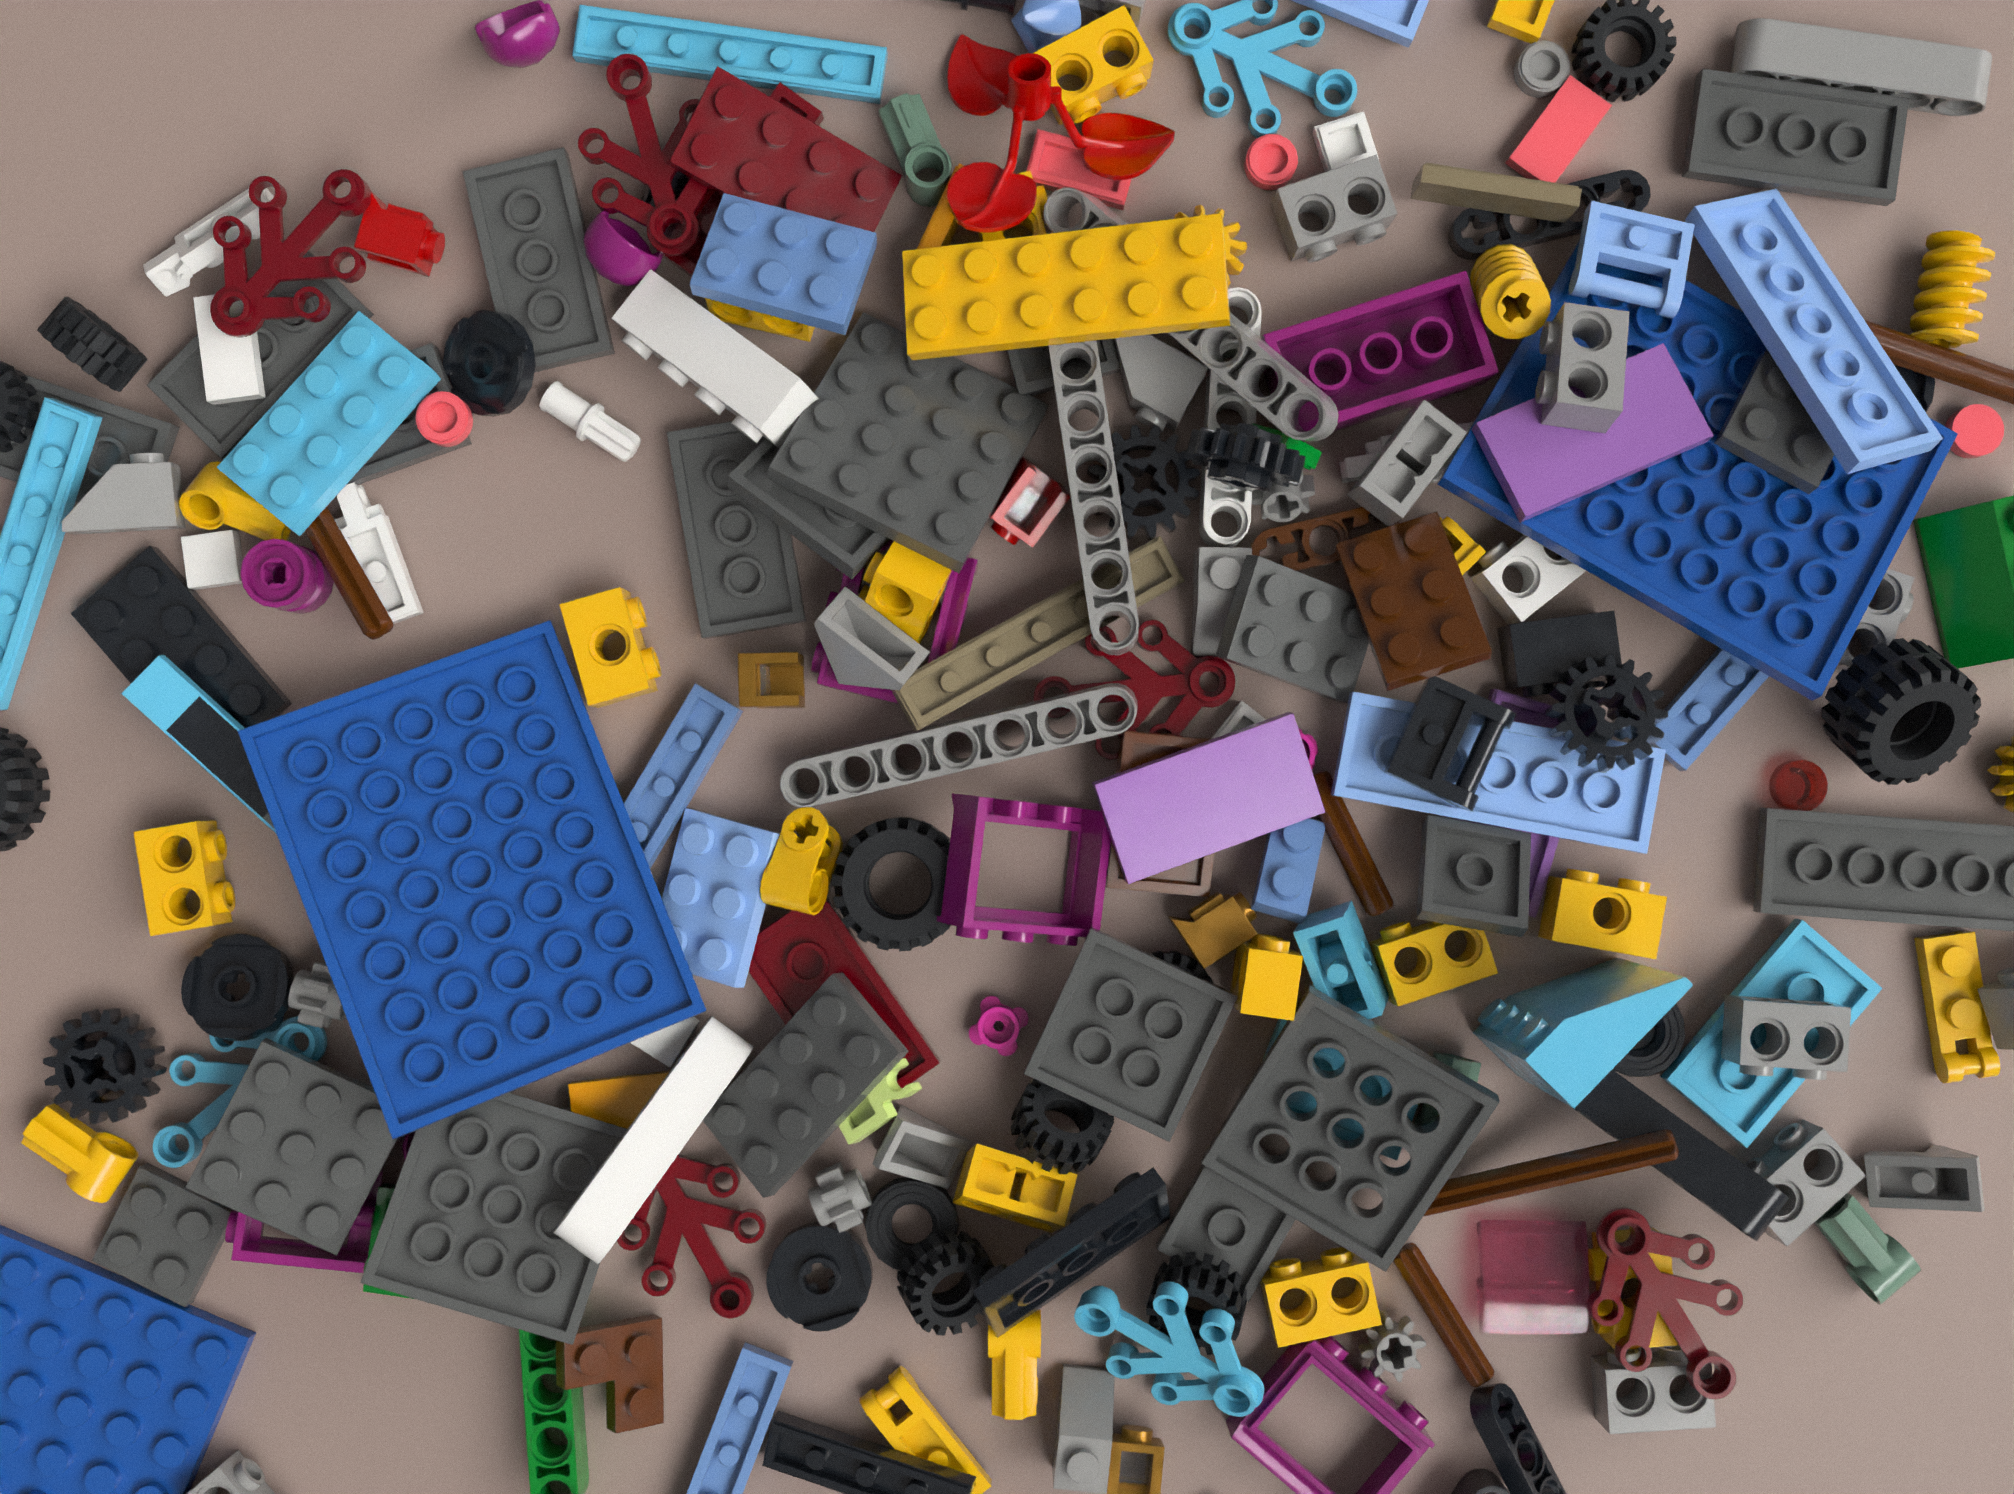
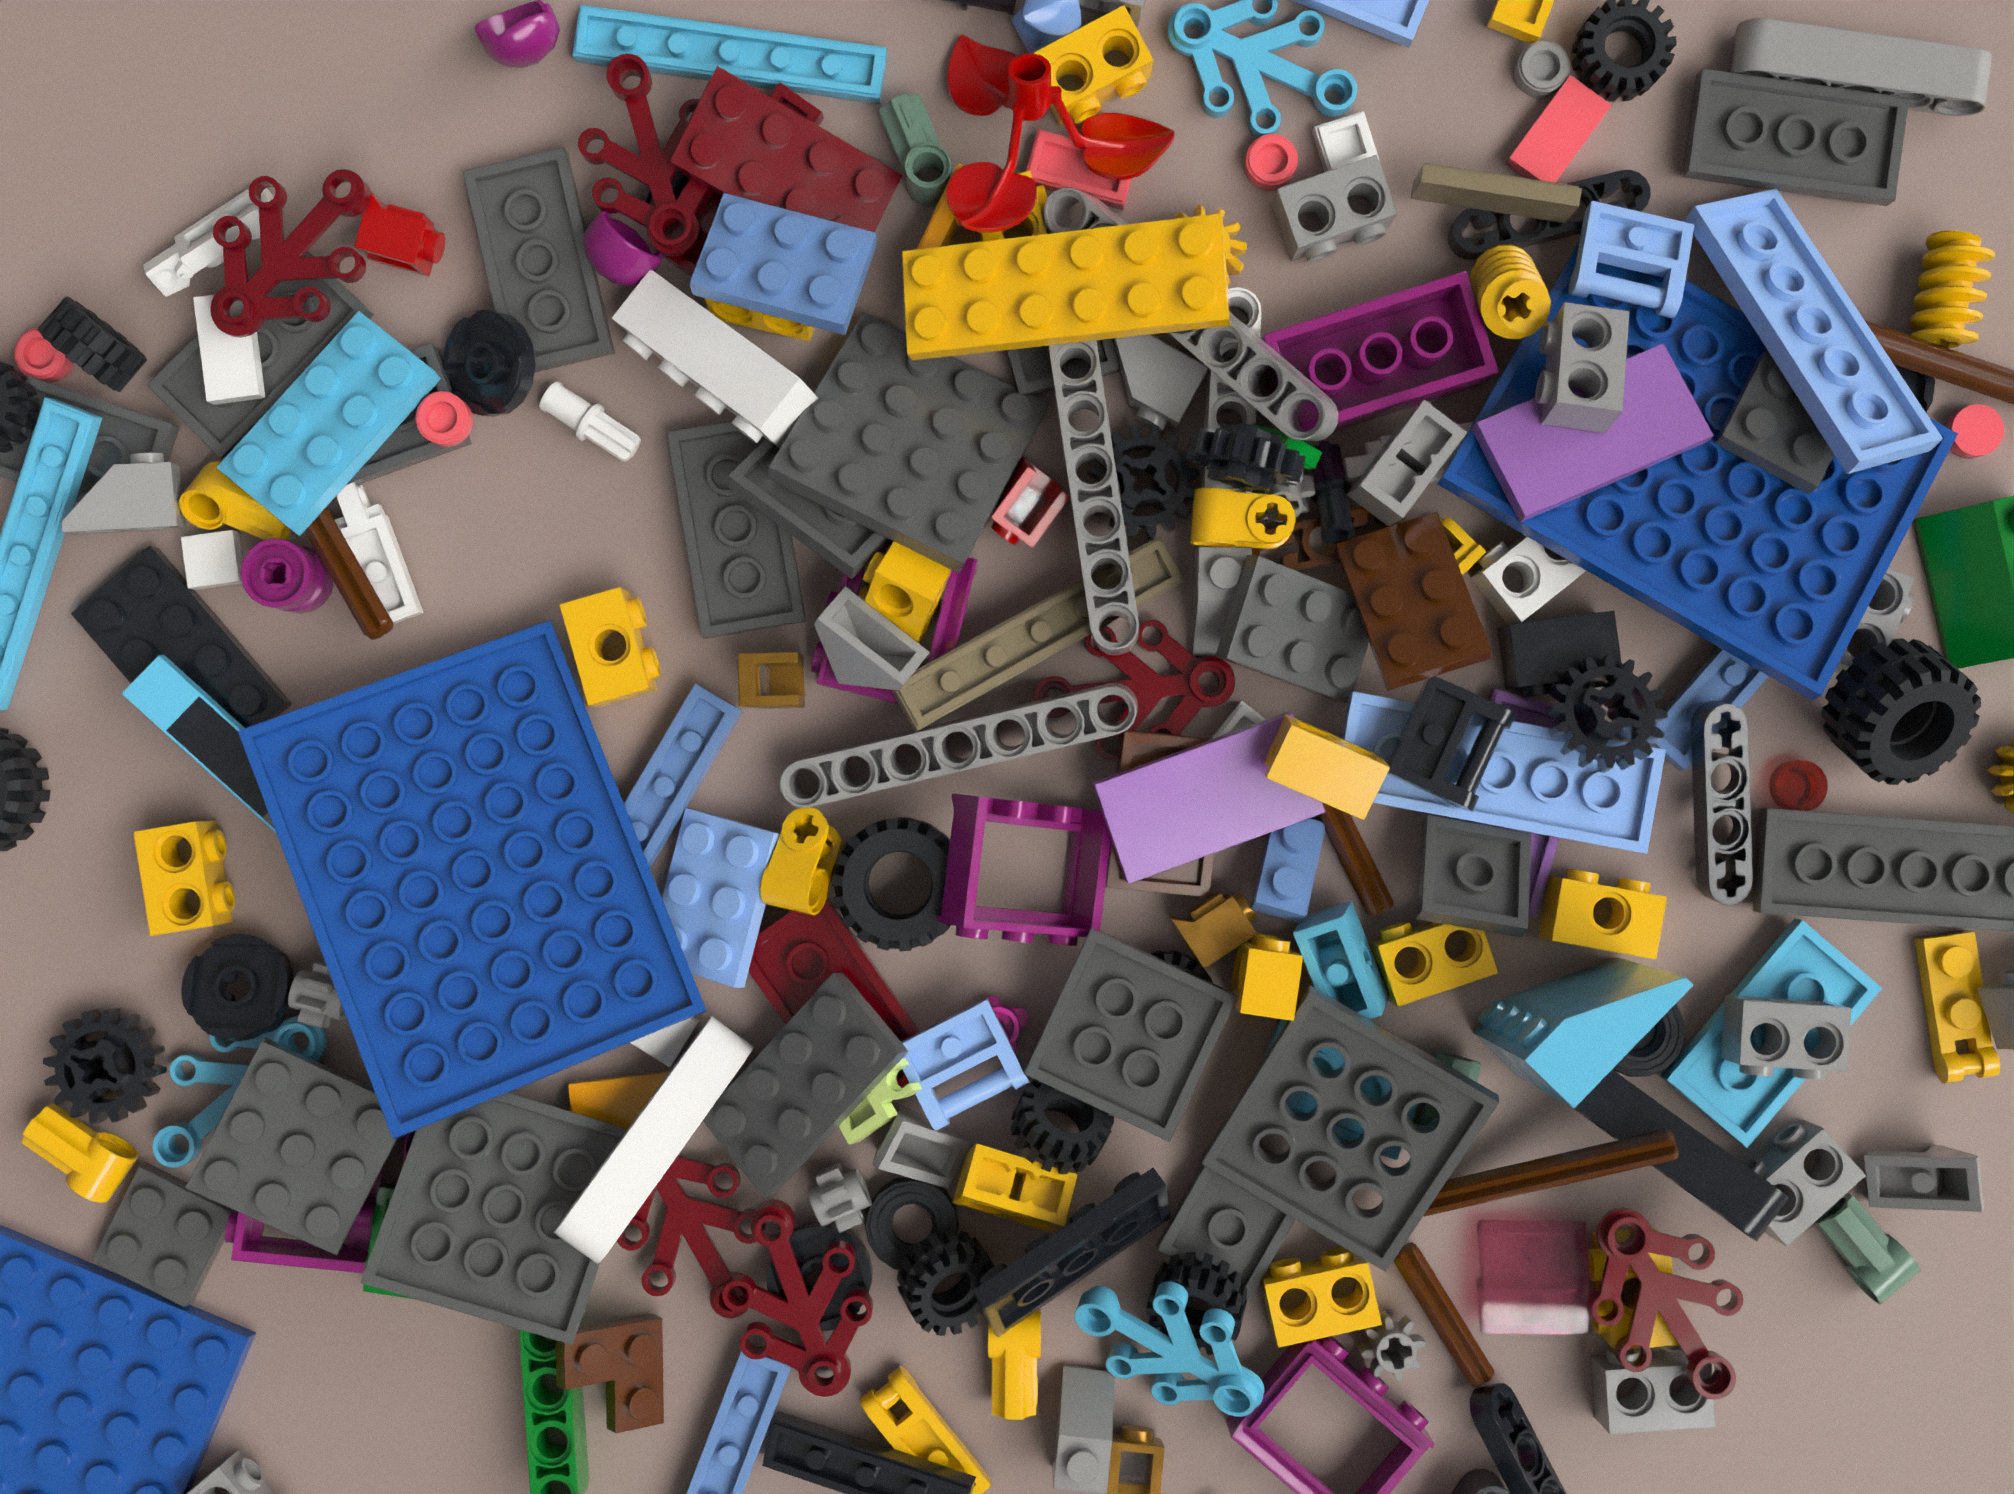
(39, 358): none -> coral tile
(800, 1308): none -> dark red plant
(954, 1048): none -> light blue plate
(1229, 516): none -> yellow piece
(1325, 767): none -> yellow hinge
(1332, 496): none -> black axle
(1731, 801): none -> black beam

